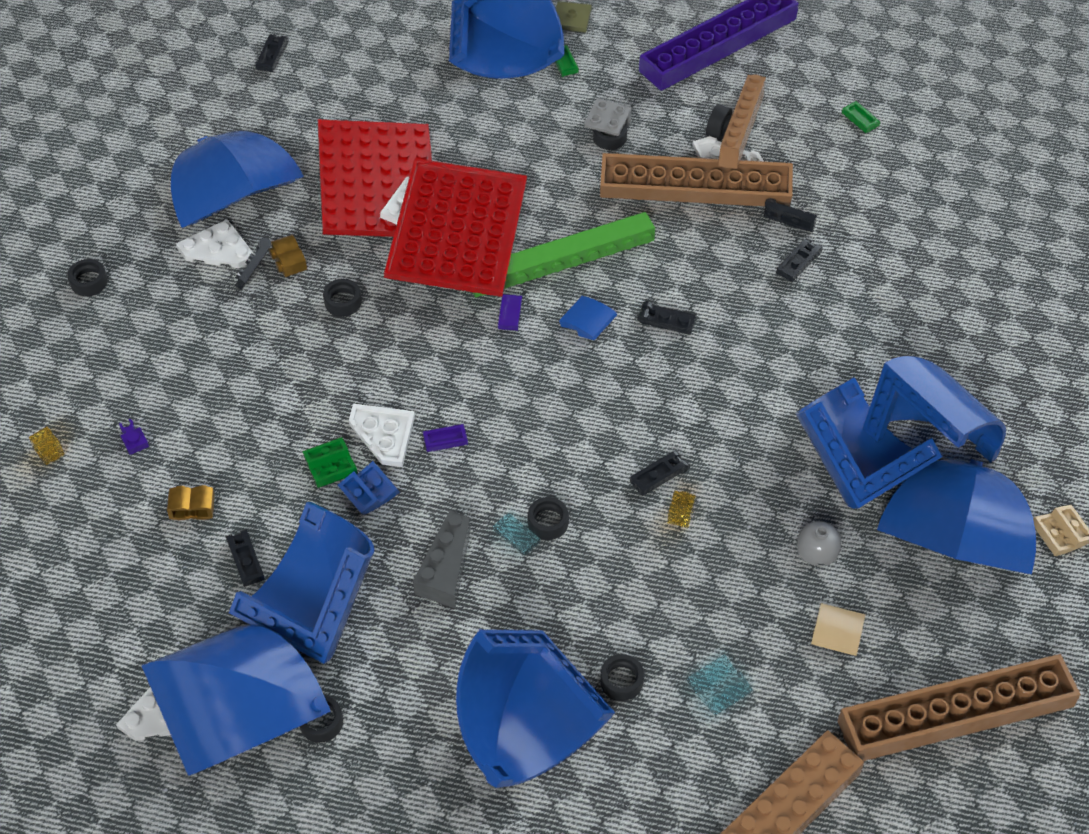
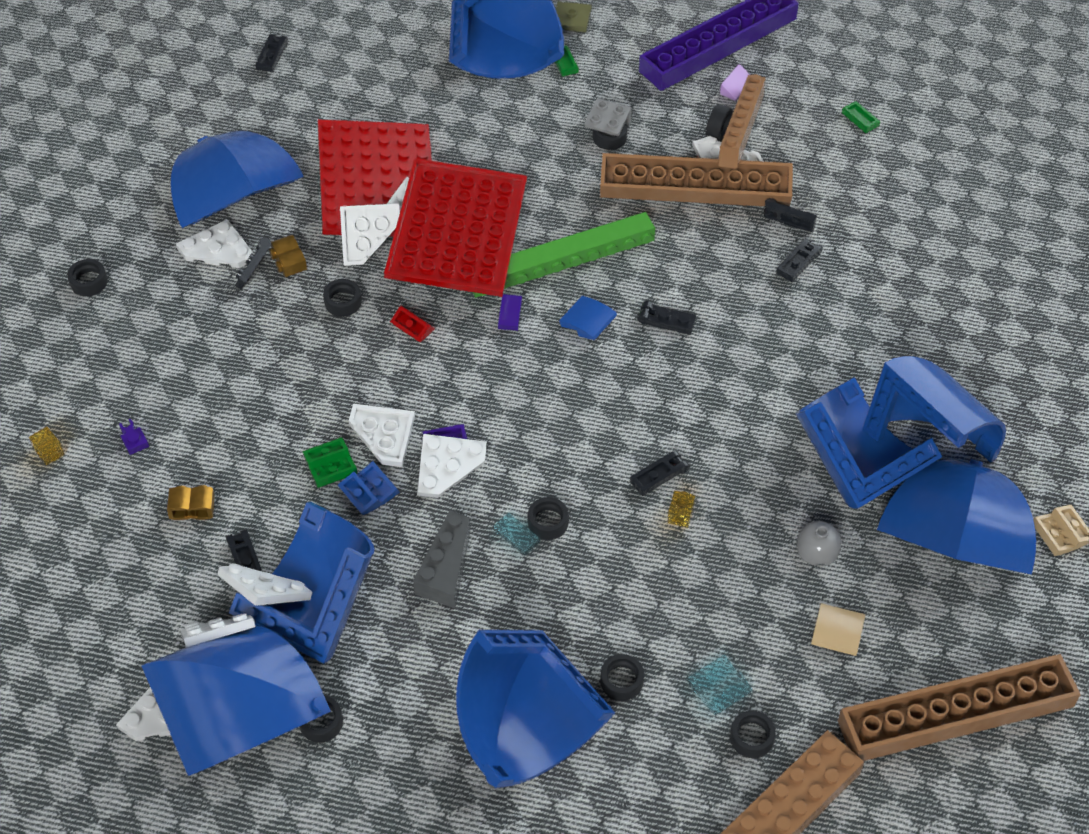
(216, 628): none -> white plate
(263, 587): none -> white plate
(365, 230): none -> white plate
(411, 324): none -> red slope
(447, 462): none -> white plate
(734, 83): none -> lavender slope
(760, 719): none -> black tyre

